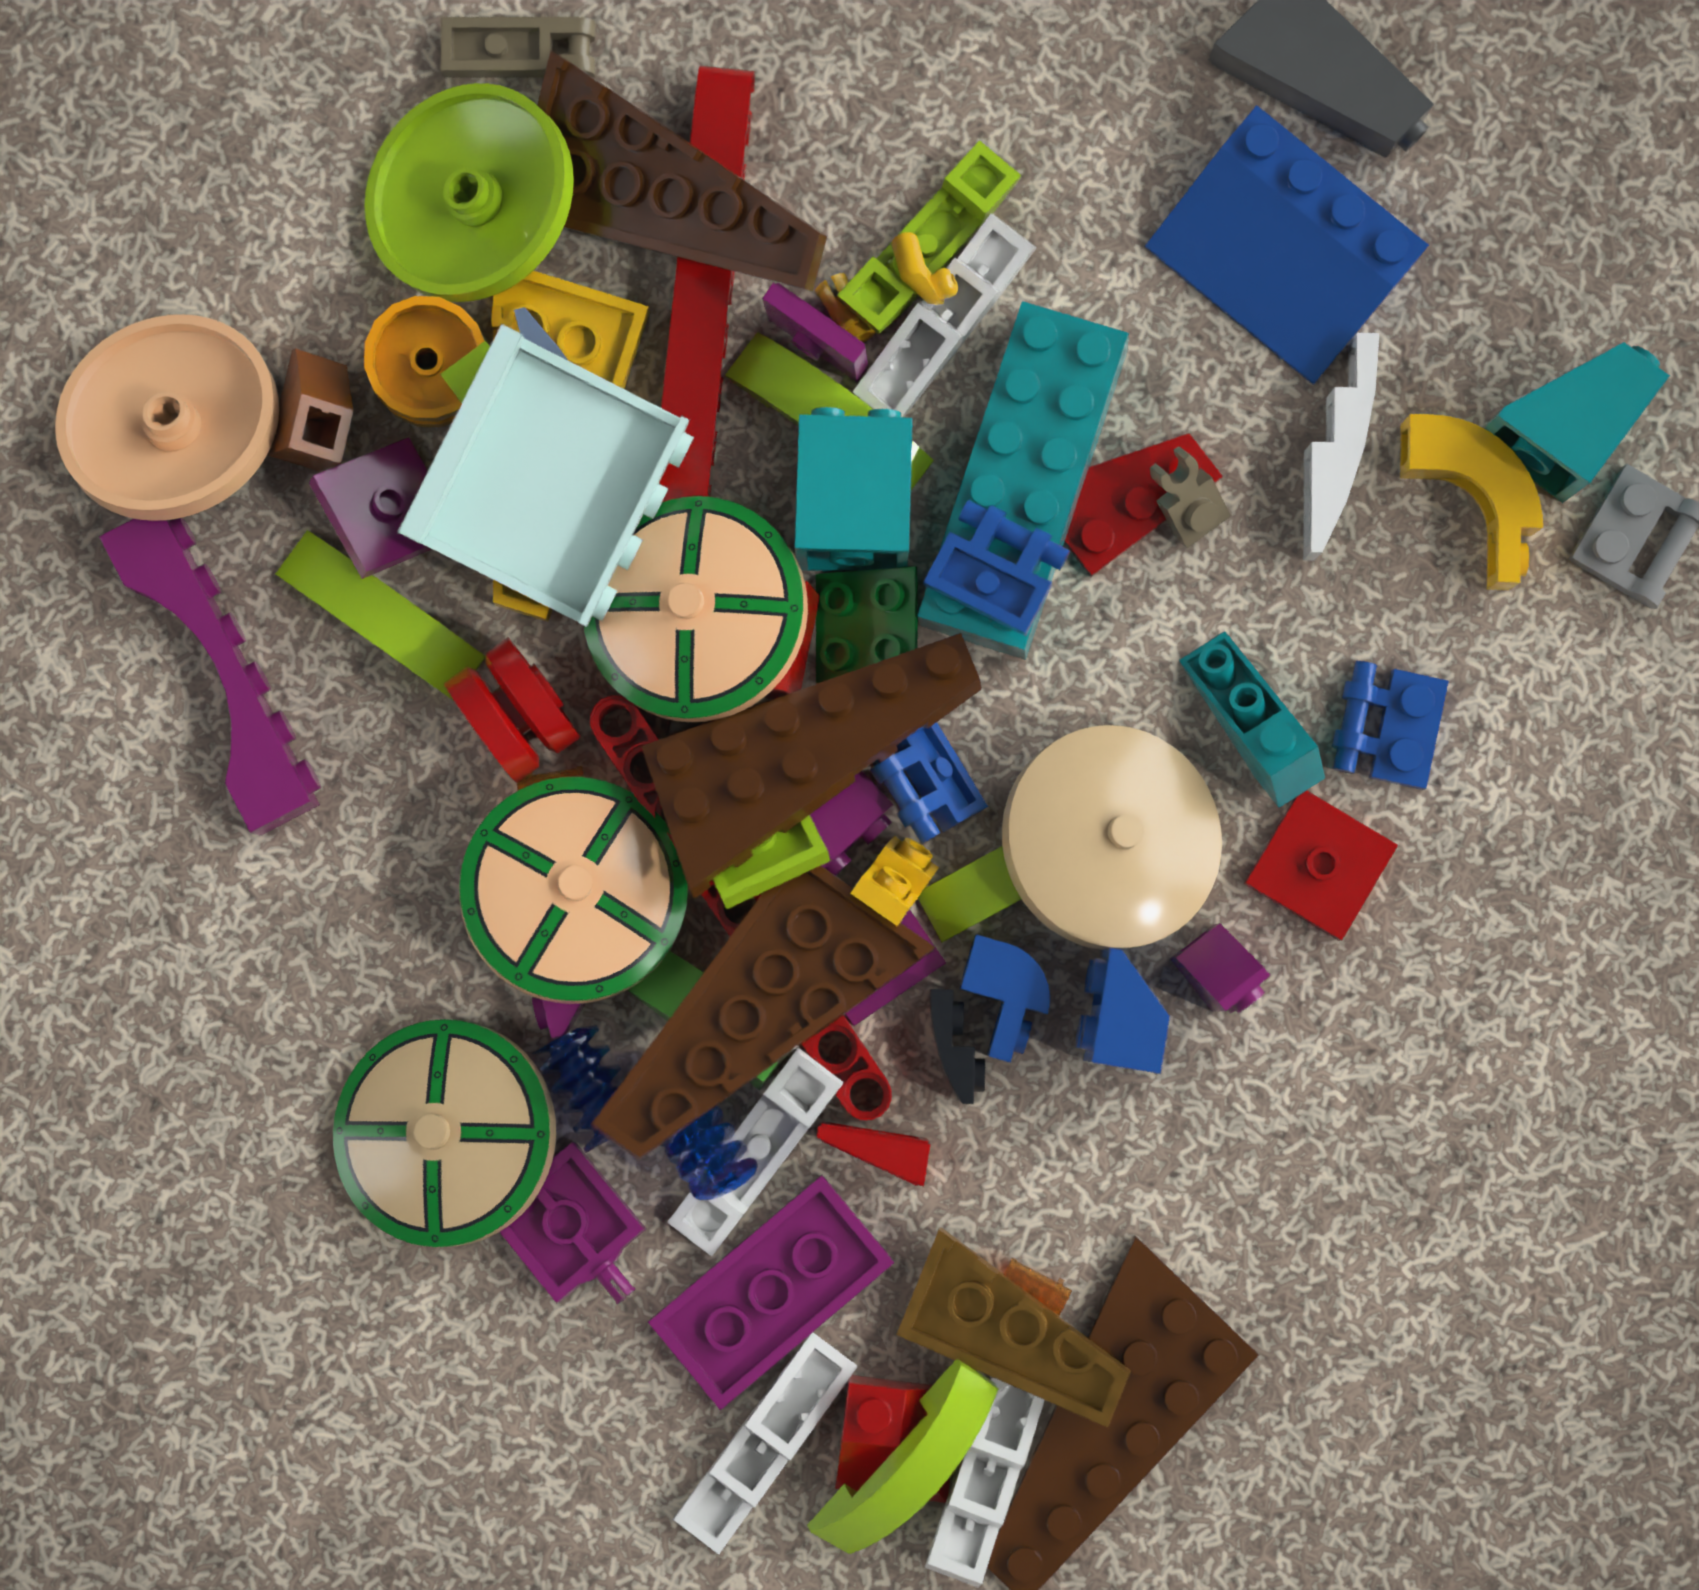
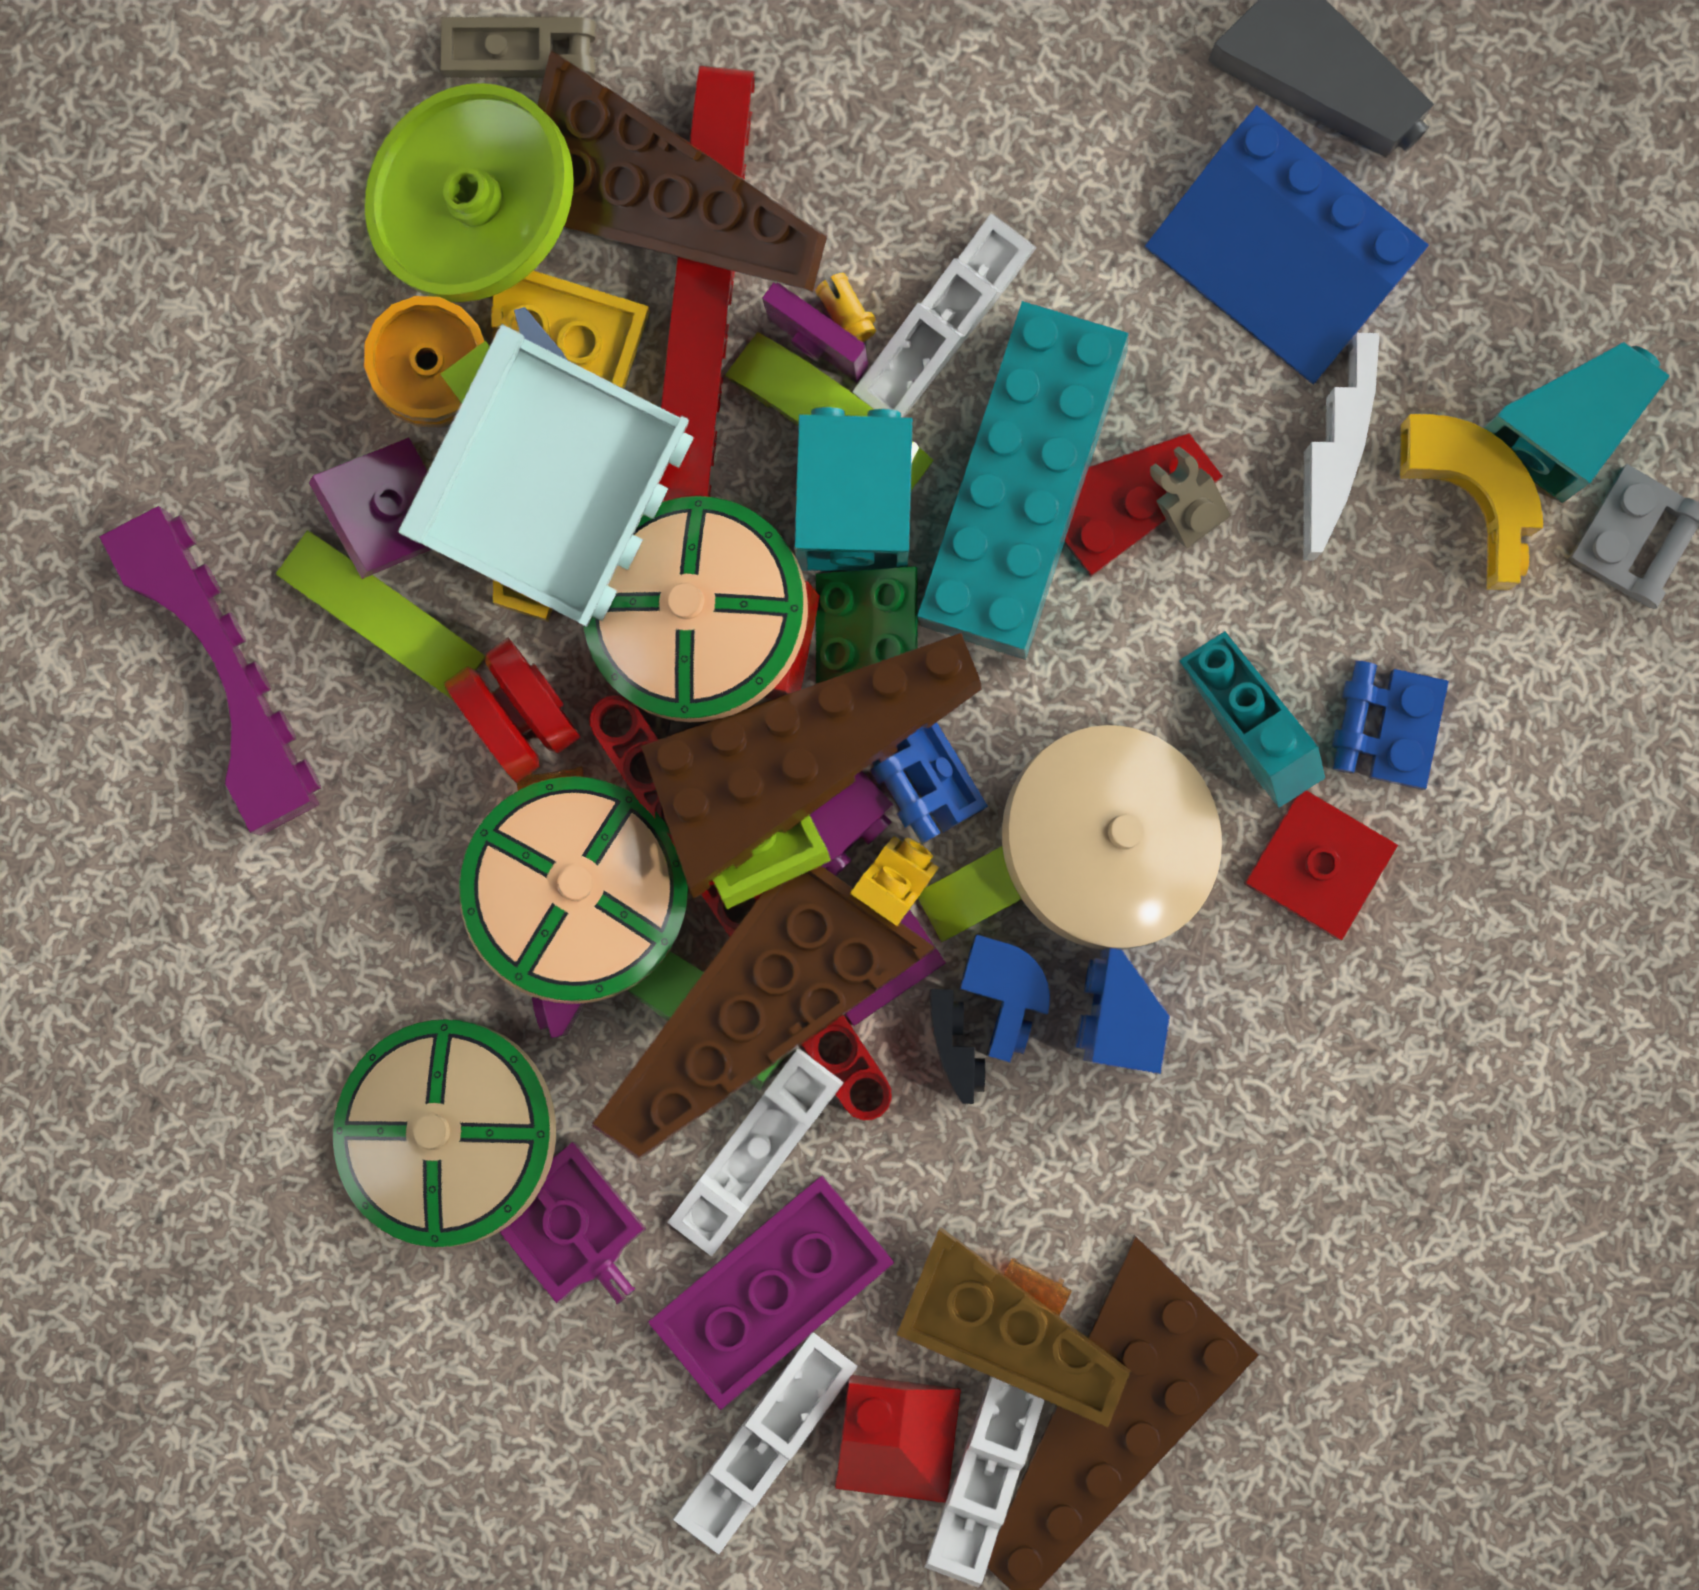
(167, 417): light nougat dish -> none
(313, 412): dark orange slope -> none
(582, 1077): clear blue piece -> none
(708, 1158): clear blue piece -> none
(893, 1152): red slope -> none
(913, 271): yellow arm -> none
(916, 1468): lime slope -> none
(943, 229): lime slope -> none
(988, 582): blue plate -> none
(1221, 970): magenta slope -> none

